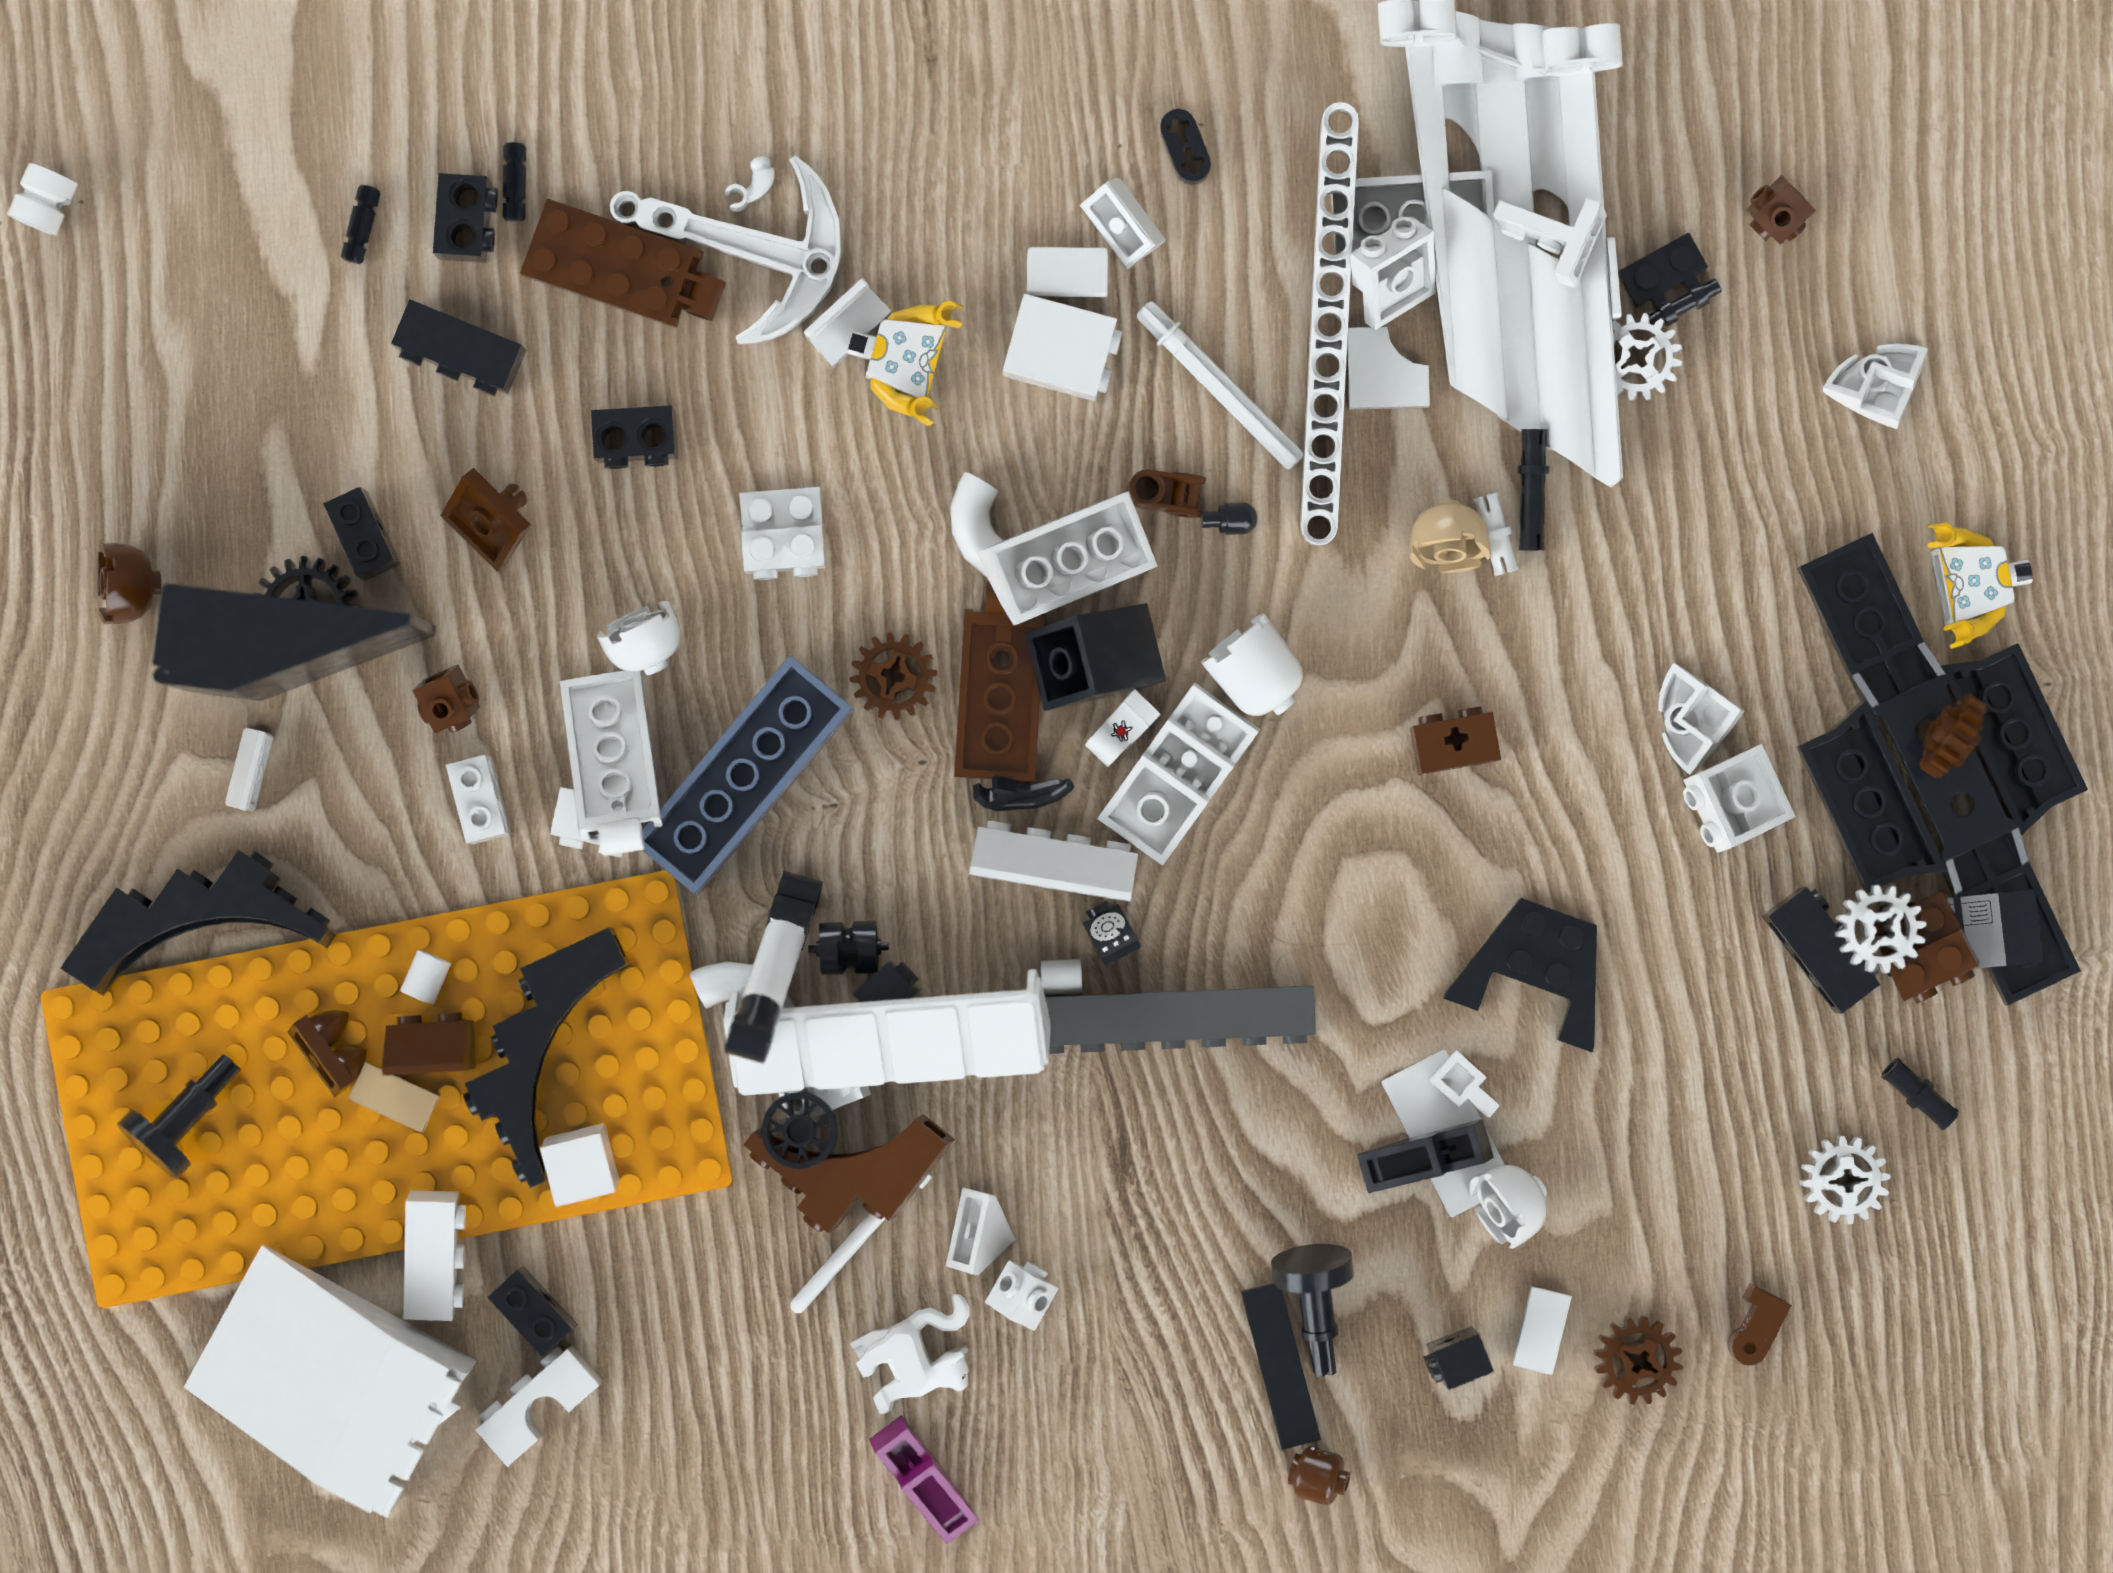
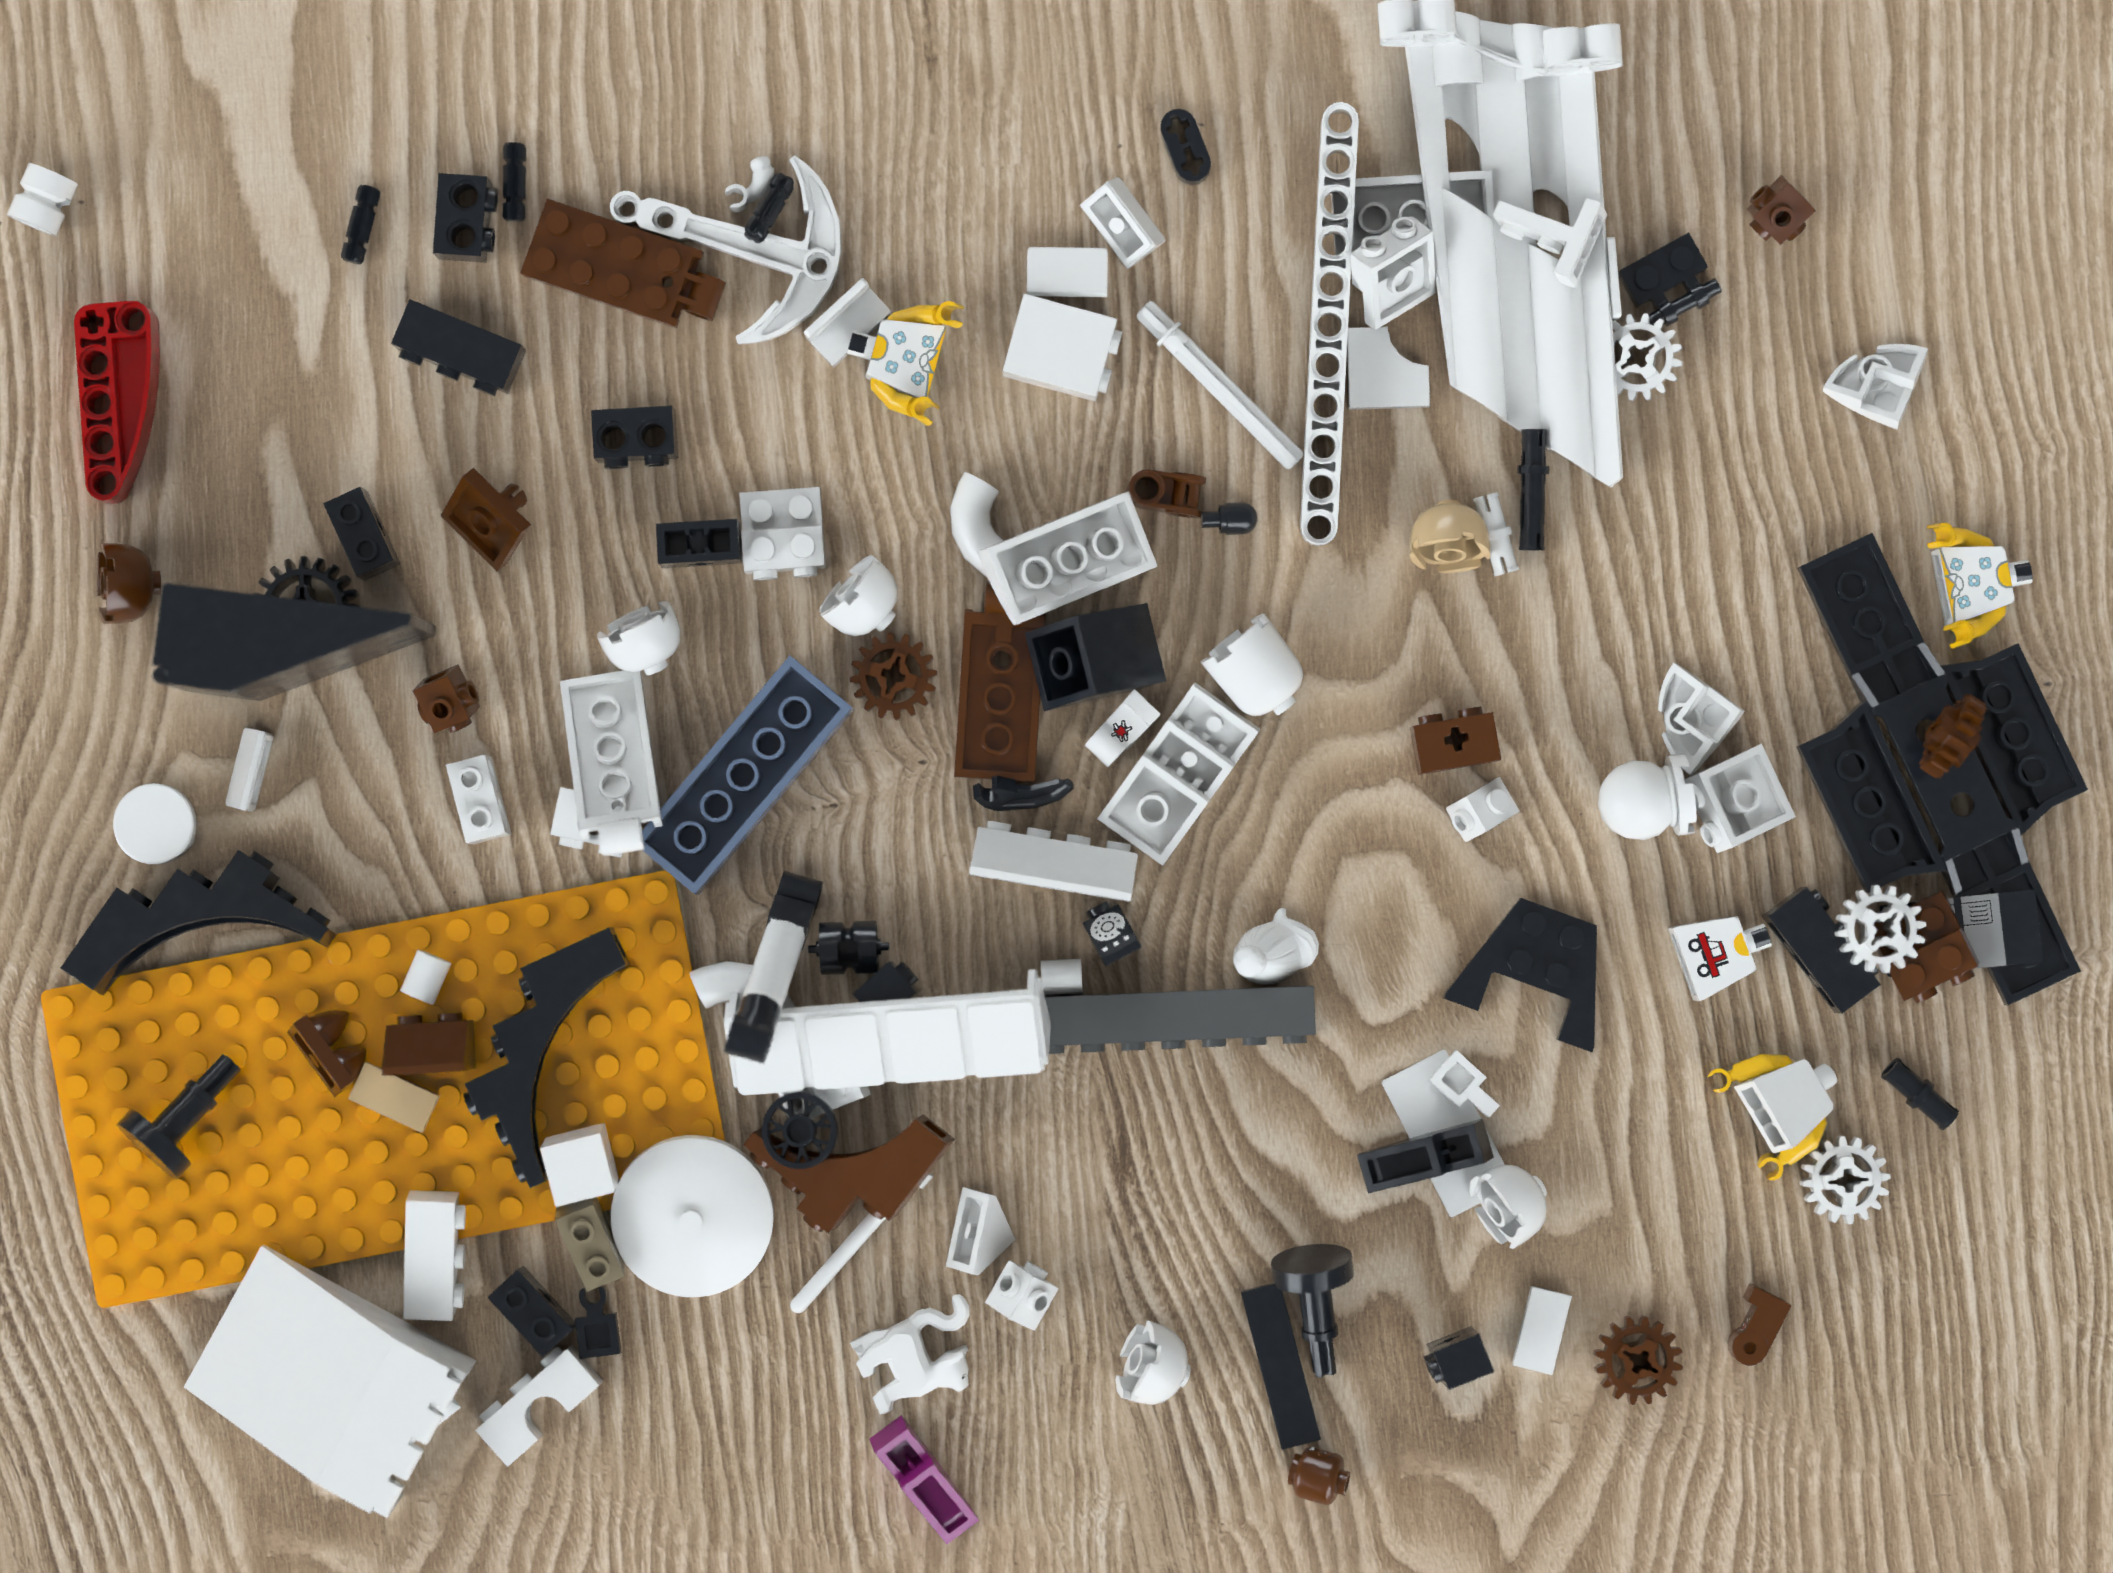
(130, 383): none -> red beam
(155, 823): none -> white tile
(590, 1242): none -> dark tan brick
(597, 1331): none -> black plate
(692, 1216): none -> white dish
(699, 543): none -> black brick
(769, 208): none -> black axle
(863, 599): none -> white cylinder
(1154, 1364): none -> white cylinder
(1275, 950): none -> white hair
(1482, 809): none -> white bracket
(1645, 799): none -> white tile
(1716, 953): none -> white torso
(1785, 1102): none -> white torso

